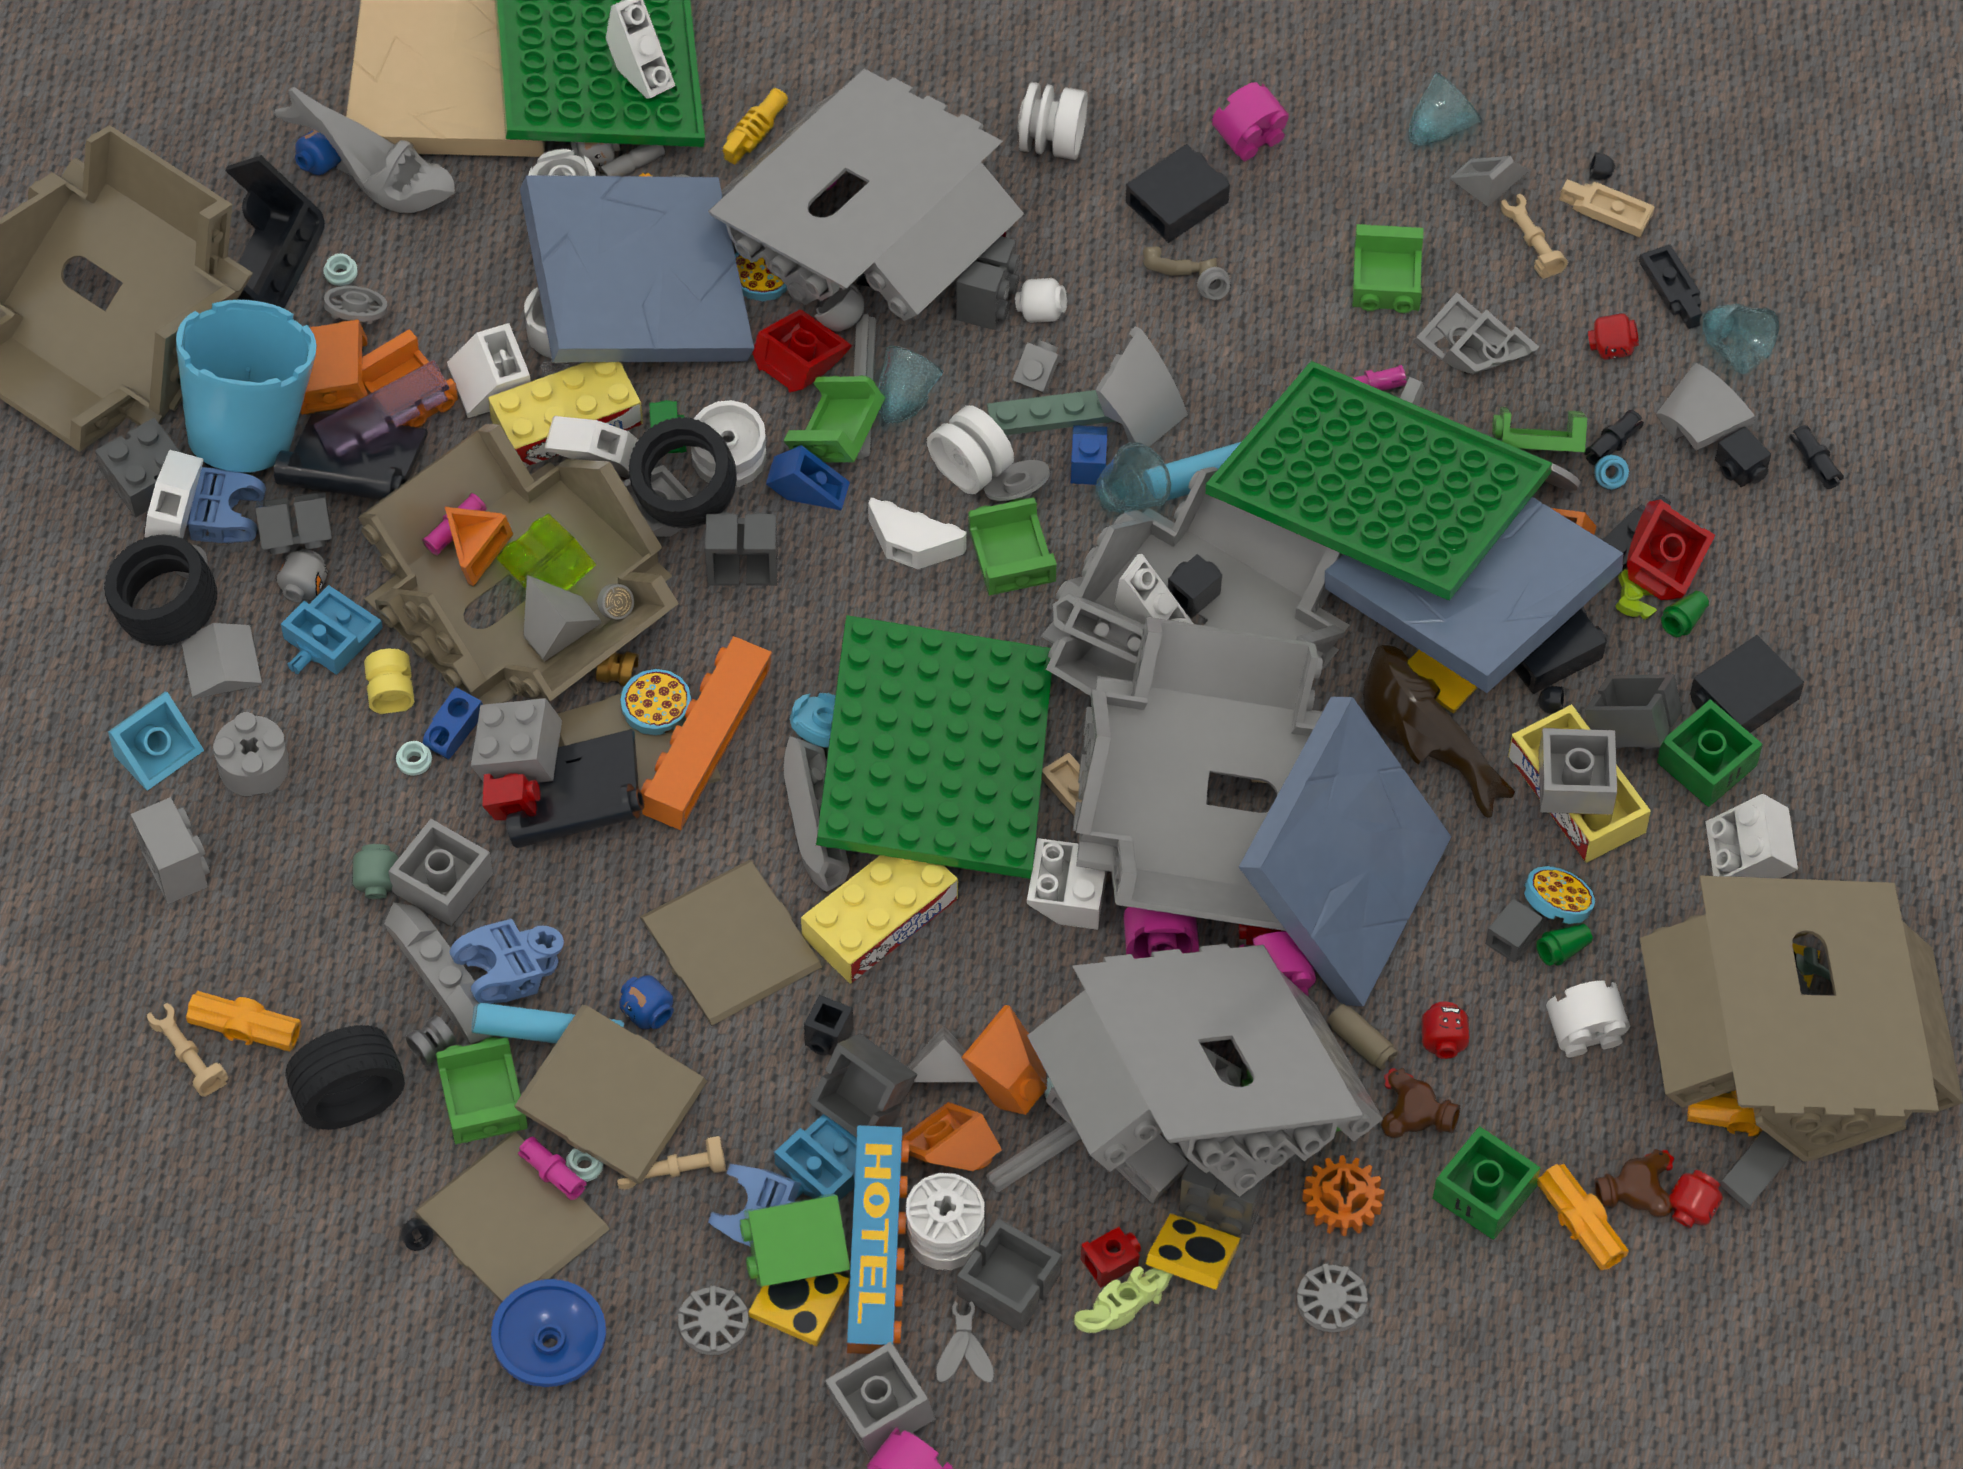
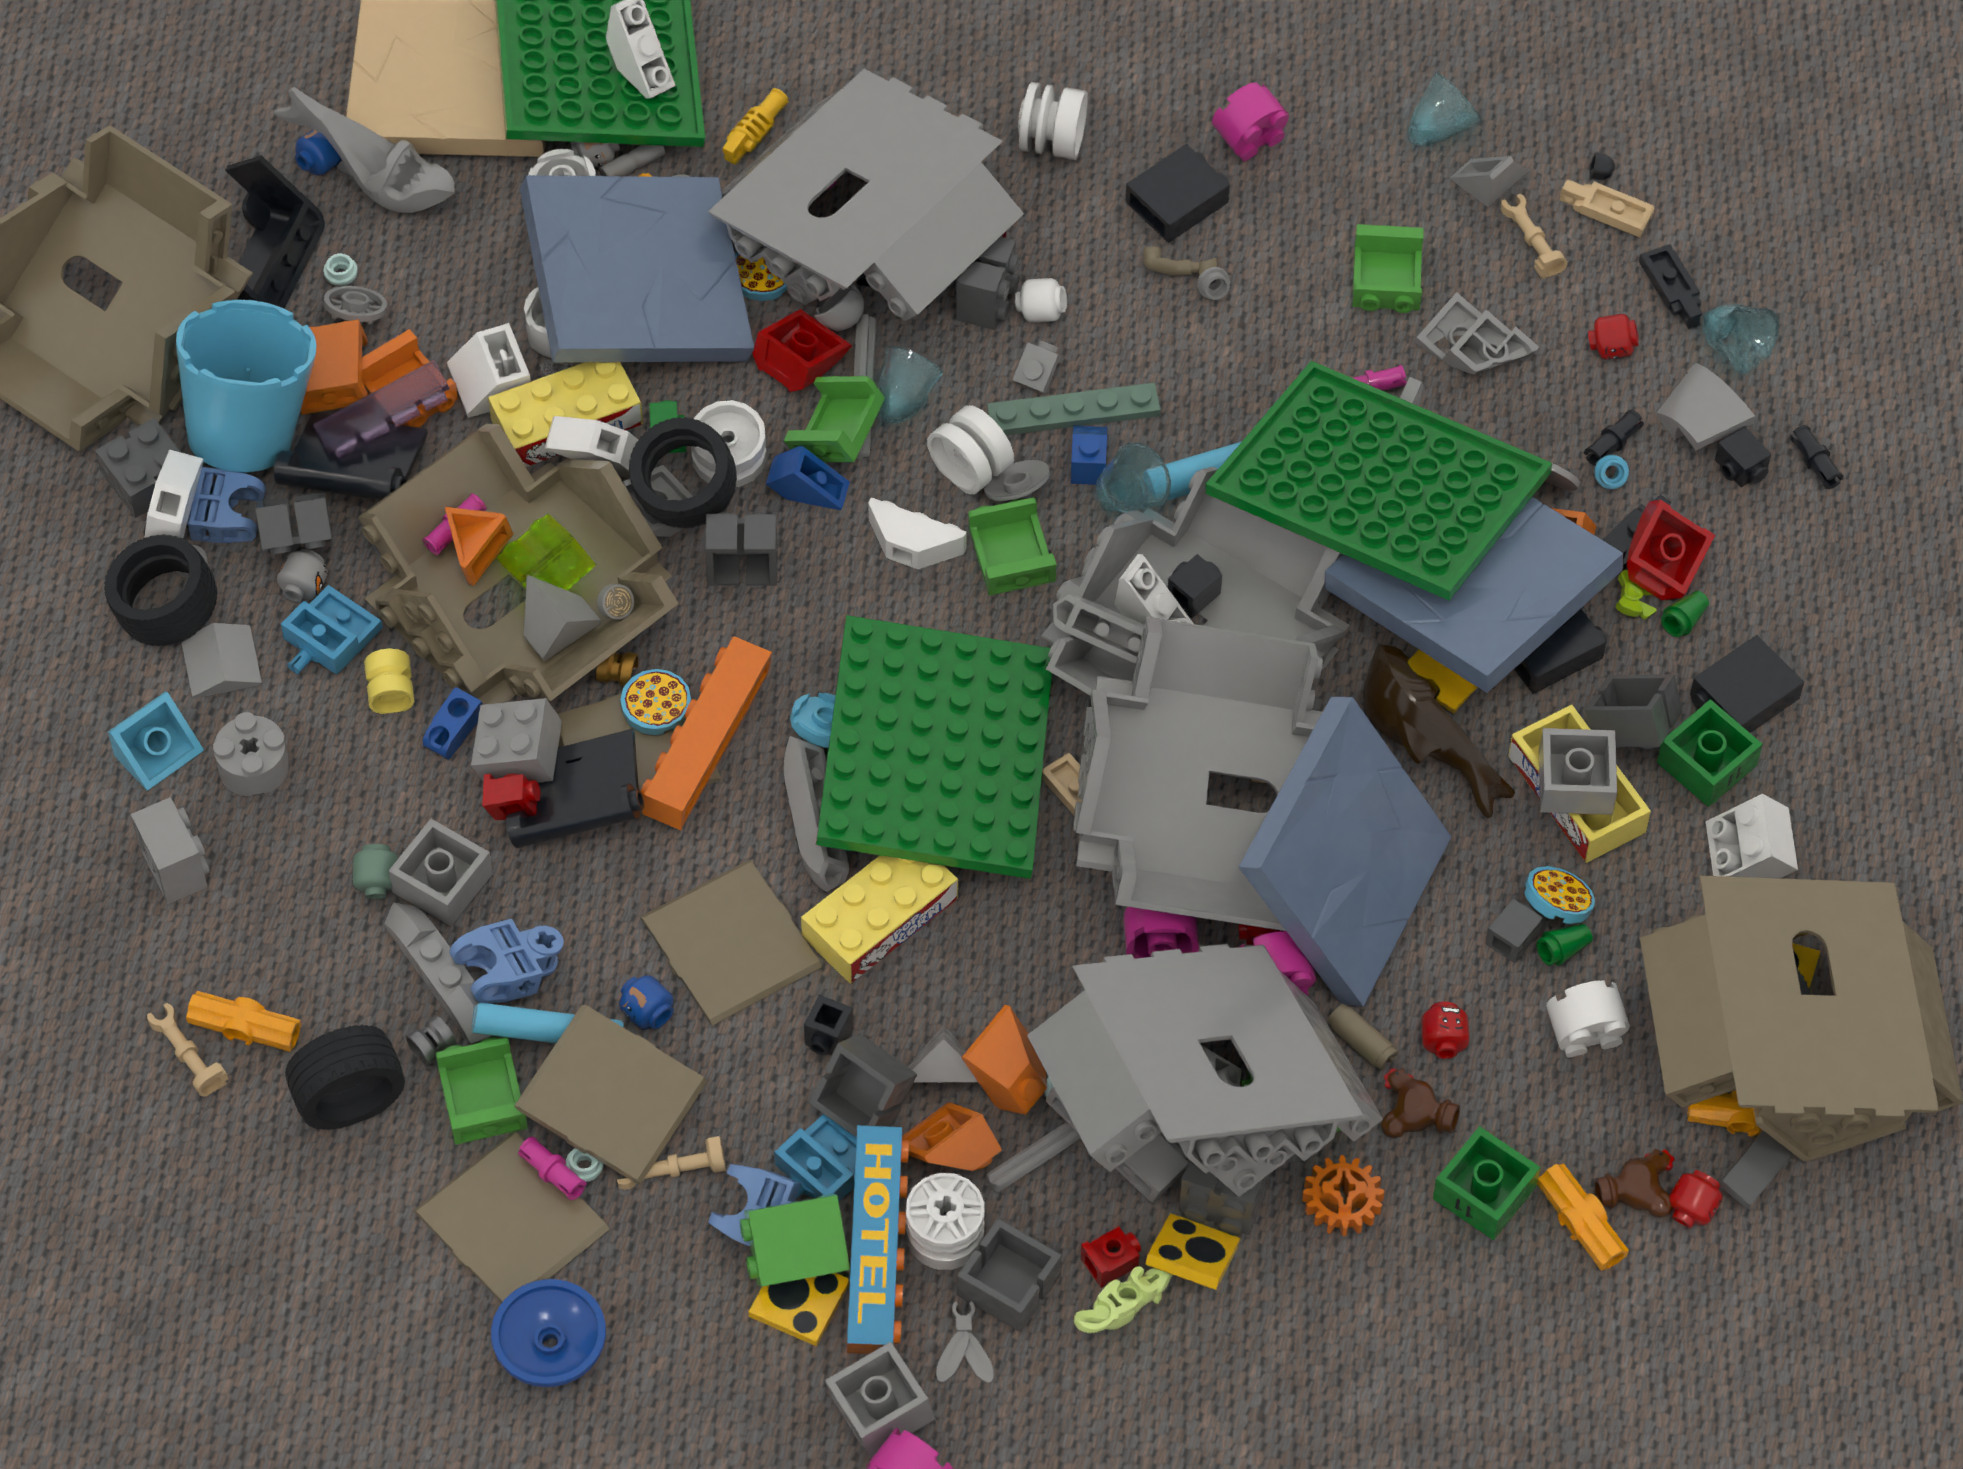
(410, 749): light aqua plate -> none
(423, 1228): black hinge -> none
(713, 1320): light grey wheel -> none
(1062, 889): white slope -> none
(1141, 392): light grey slope -> none
(1332, 1298): light grey wheel -> none
(1551, 699): black hinge -> none
(1570, 440): bright green panel -> none
(1809, 964): sand green hand -> none

